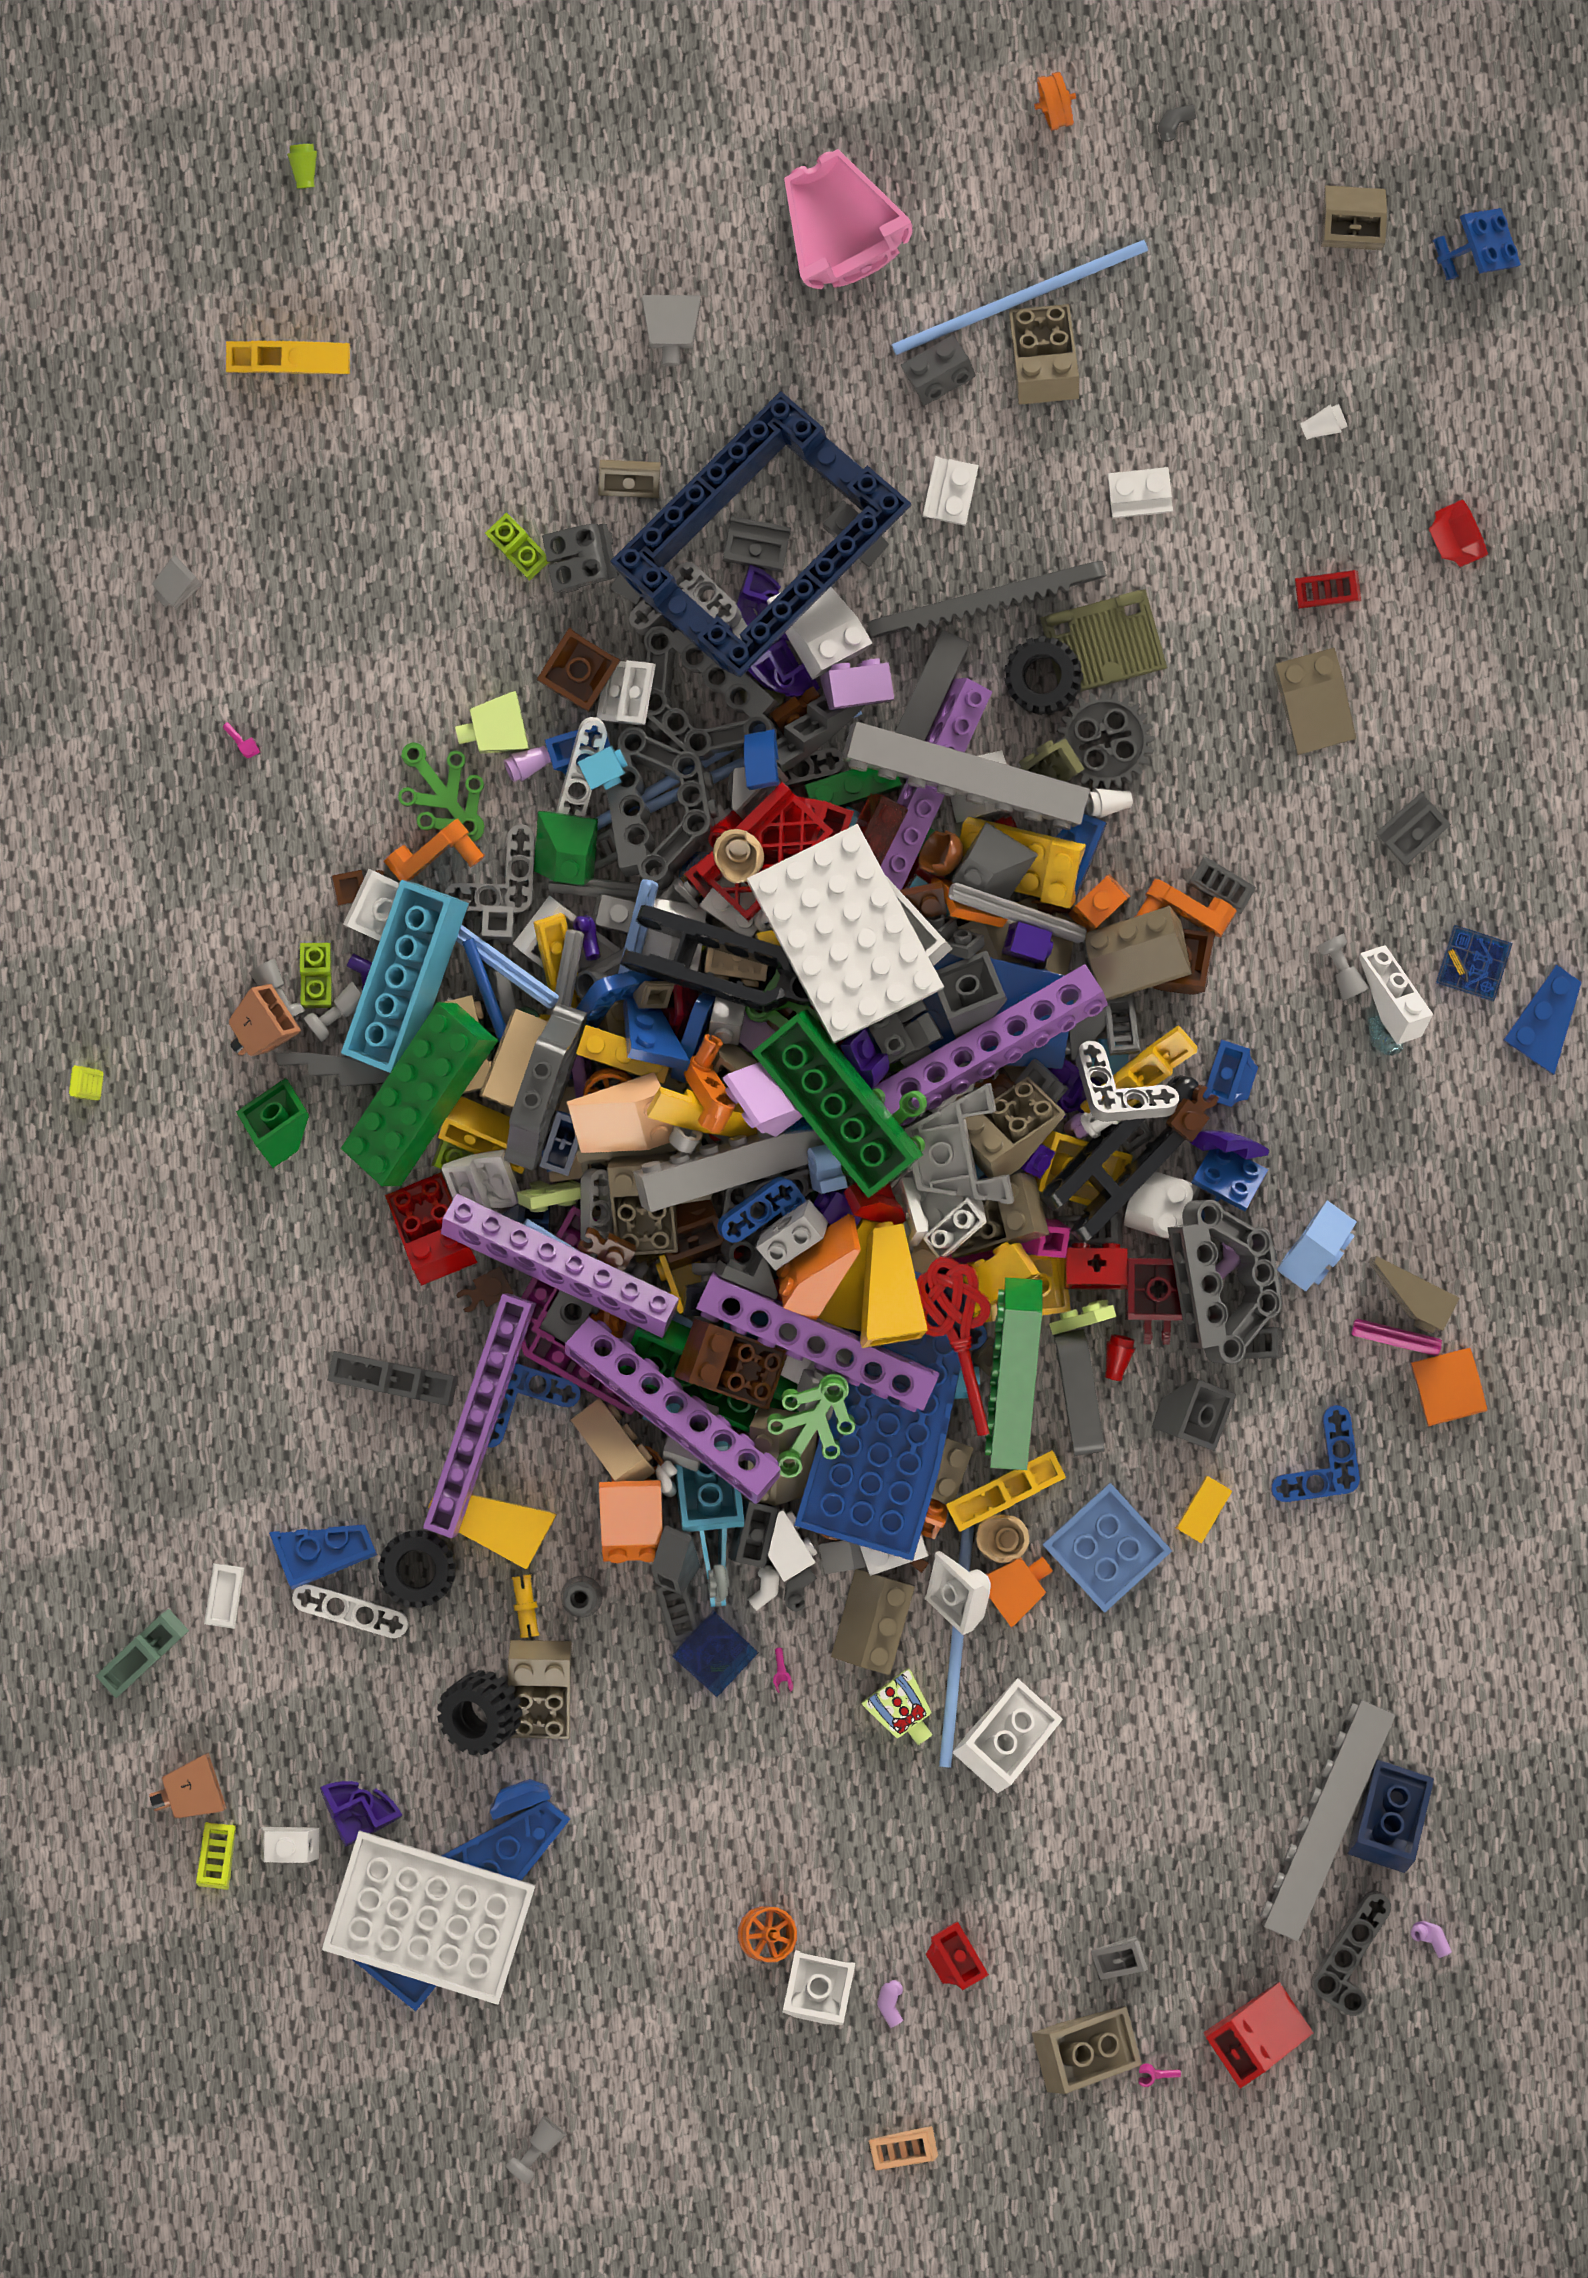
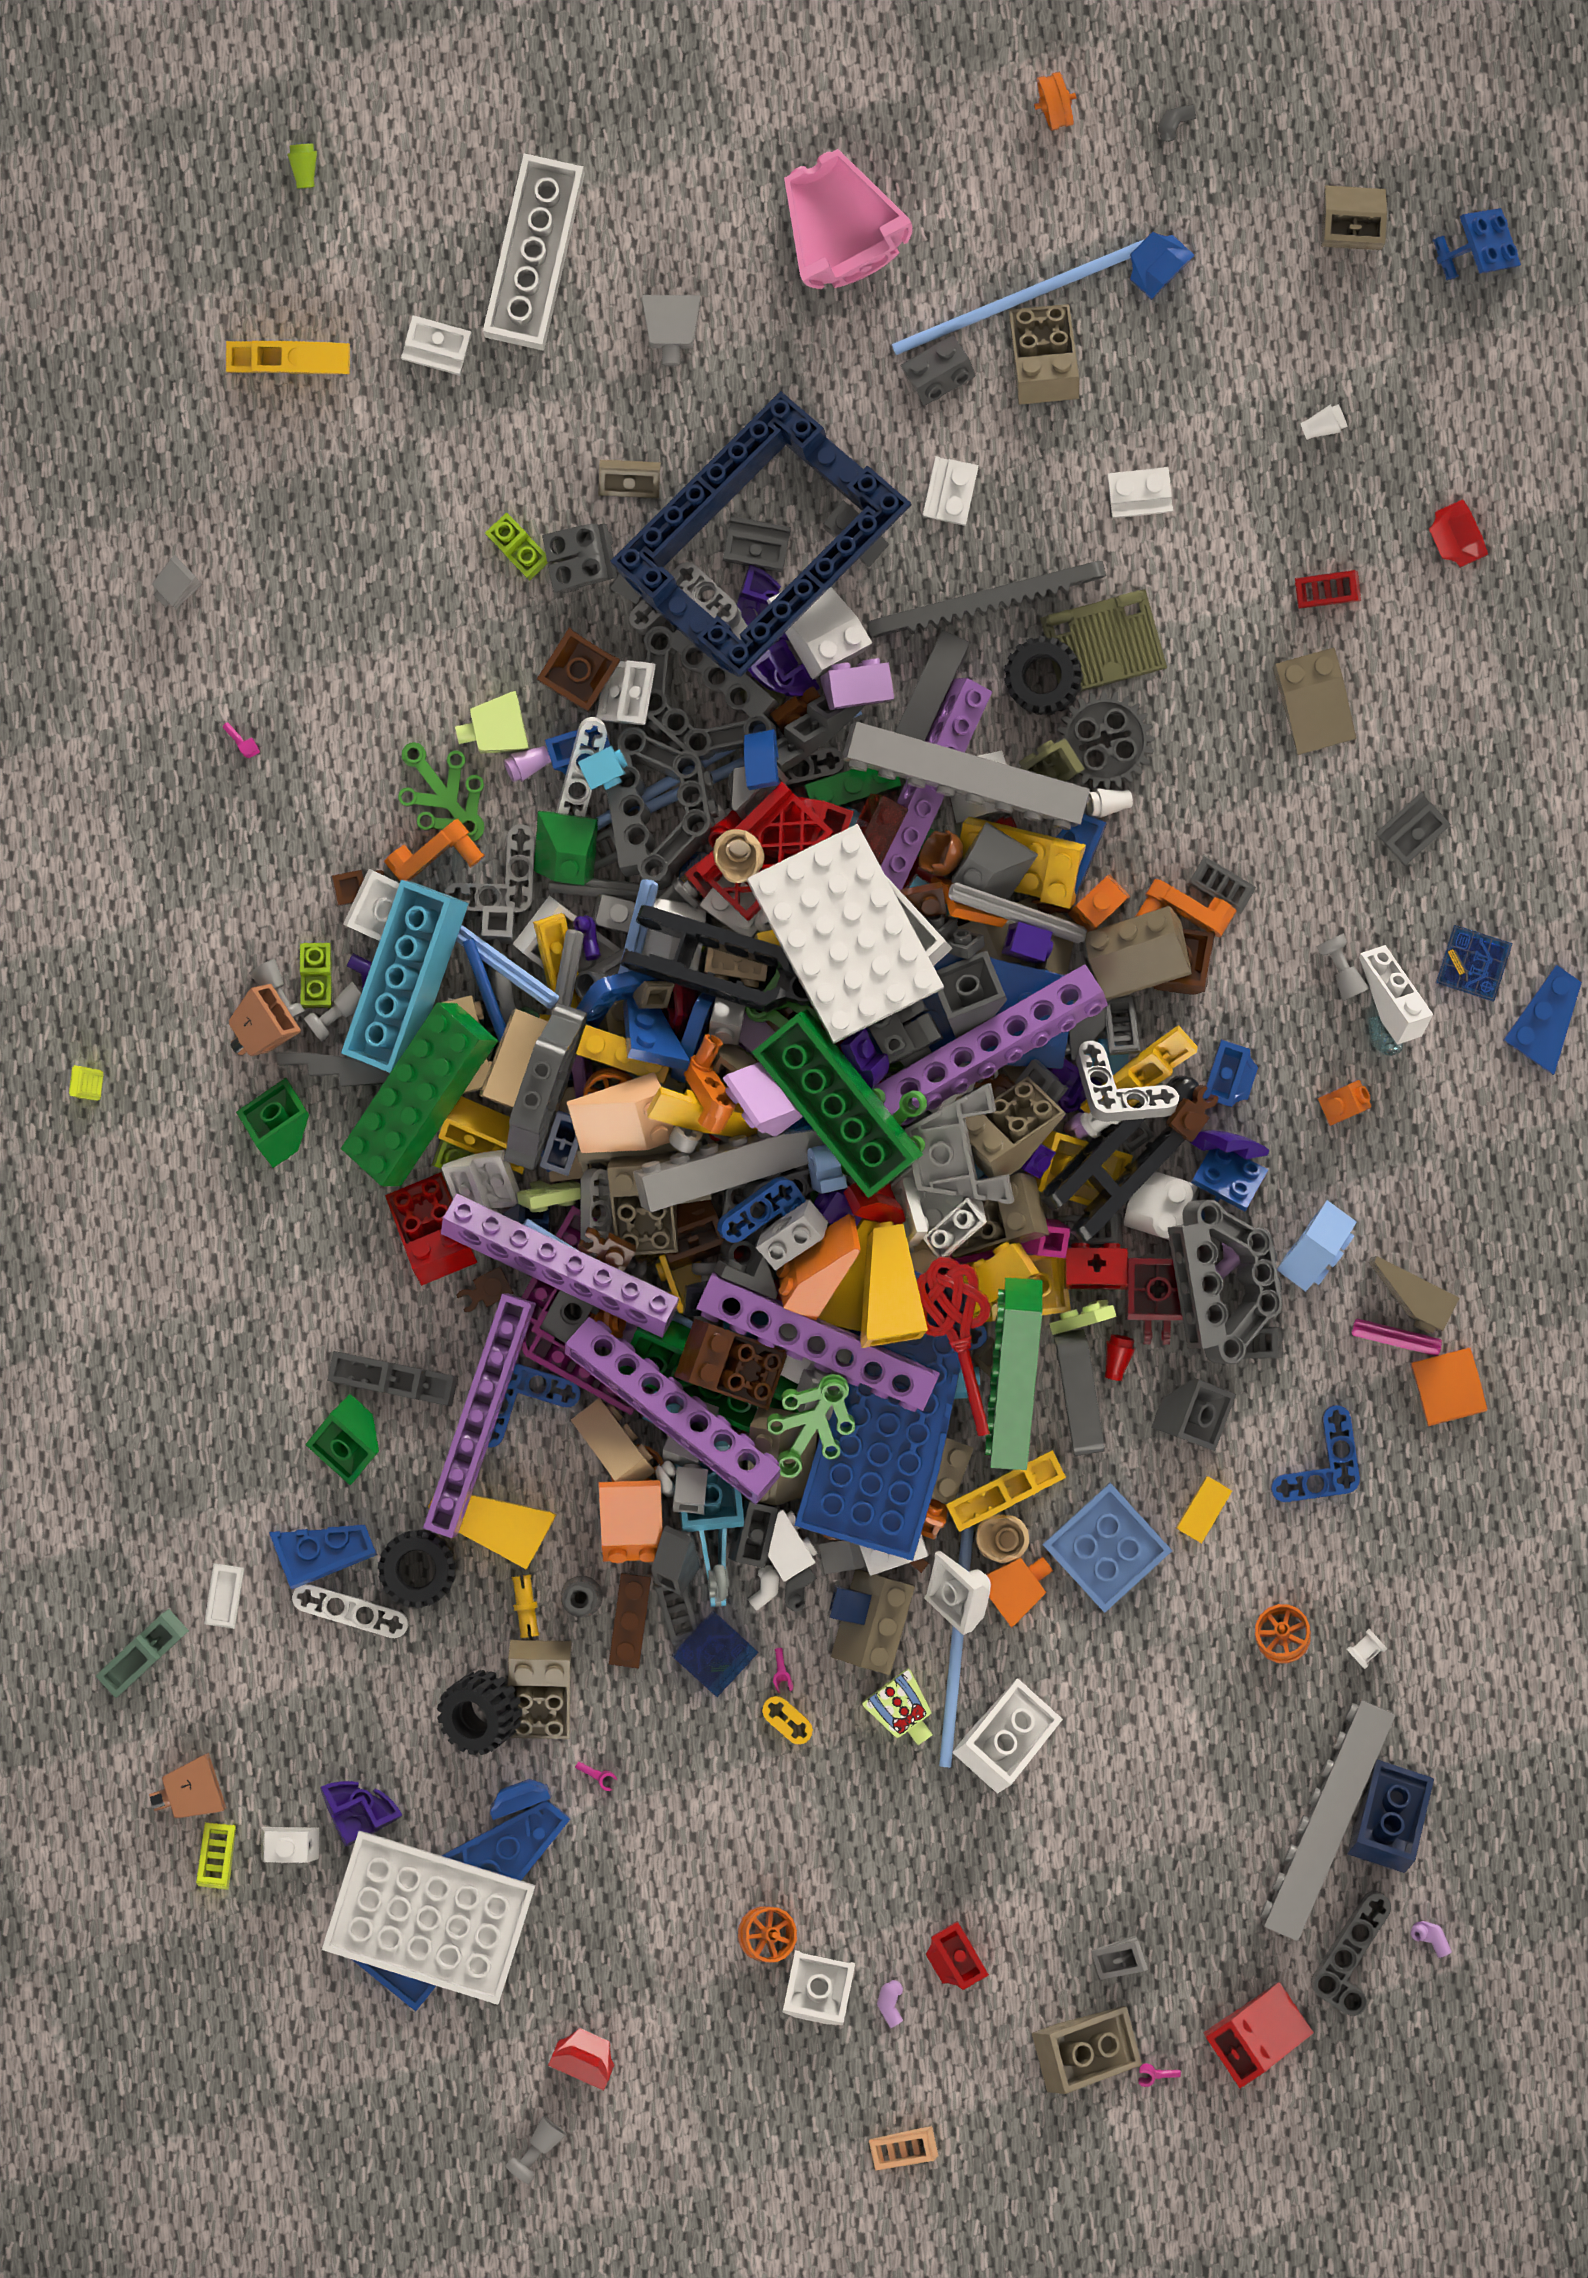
(346, 1439): none -> green slope
(436, 345): none -> white plate
(533, 252): none -> white brick
(584, 2058): none -> slope
(597, 1775): none -> dark pink hand
(629, 1620): none -> reddish brown plate
(690, 1489): none -> light grey brick
(792, 1714): none -> yellow beam
(849, 1605): none -> dark blue slope
(1158, 262): none -> blue slope
(1282, 1633): none -> orange wheel
(1345, 1102): none -> orange bracket
(1366, 1649): none -> white bush

